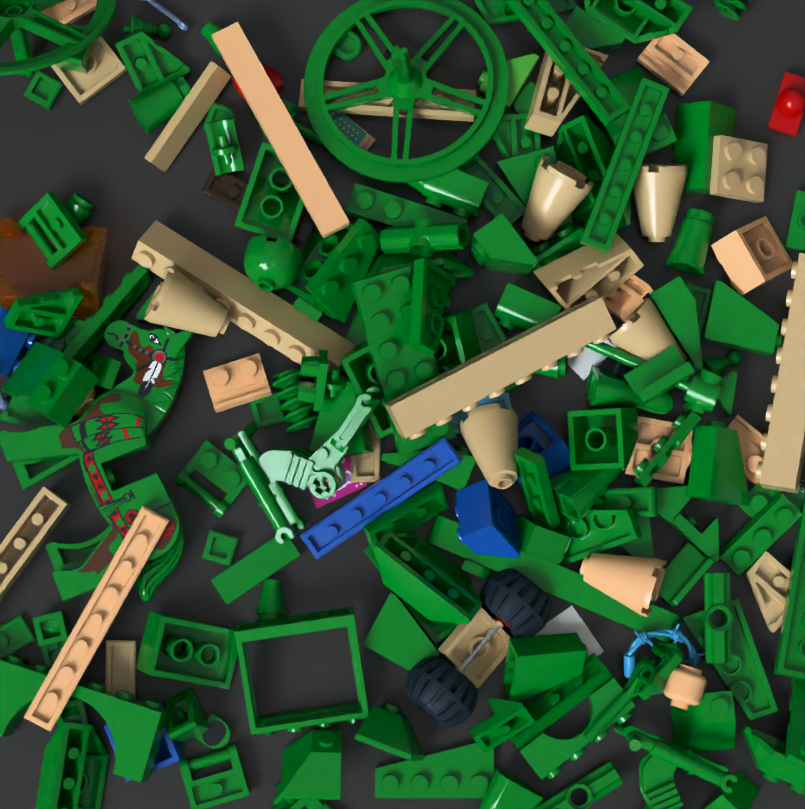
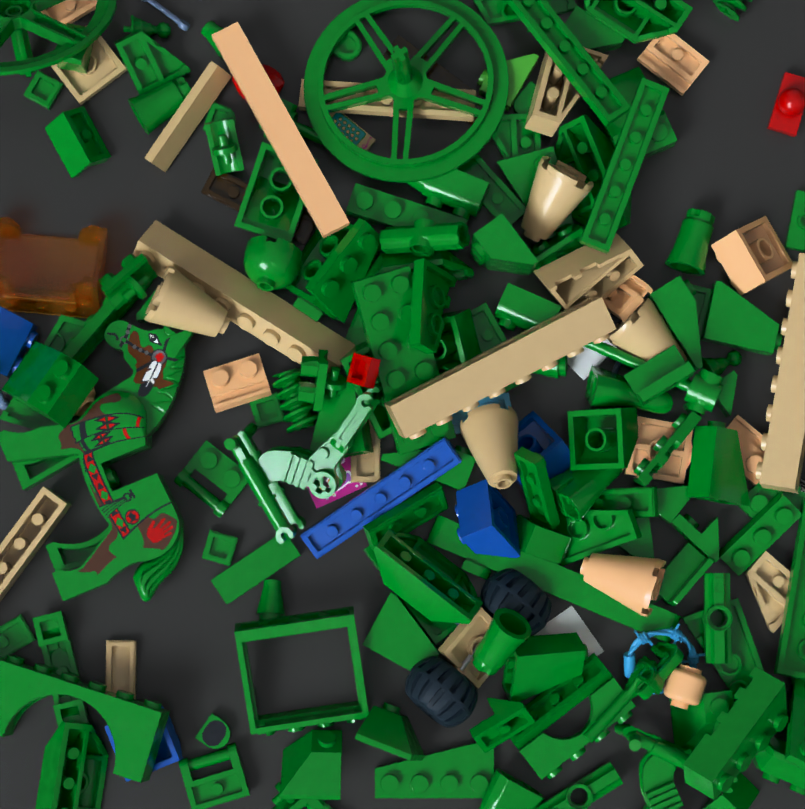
(44, 313): green wing -> none
(57, 225): green plate -> none
(77, 141): none -> green panel
(79, 207): green cone -> none
(96, 618): light nougat tile -> none
(103, 368): green plate -> none
(129, 281): none -> green hips
(185, 716): green slope -> none
(187, 650): green slope -> none
(363, 370): none -> red plate
(502, 638): none -> green plant
(658, 198): tan cone -> none
(695, 133): green slope -> none
(738, 169): tan plate -> none
(738, 736): none -> green wedge

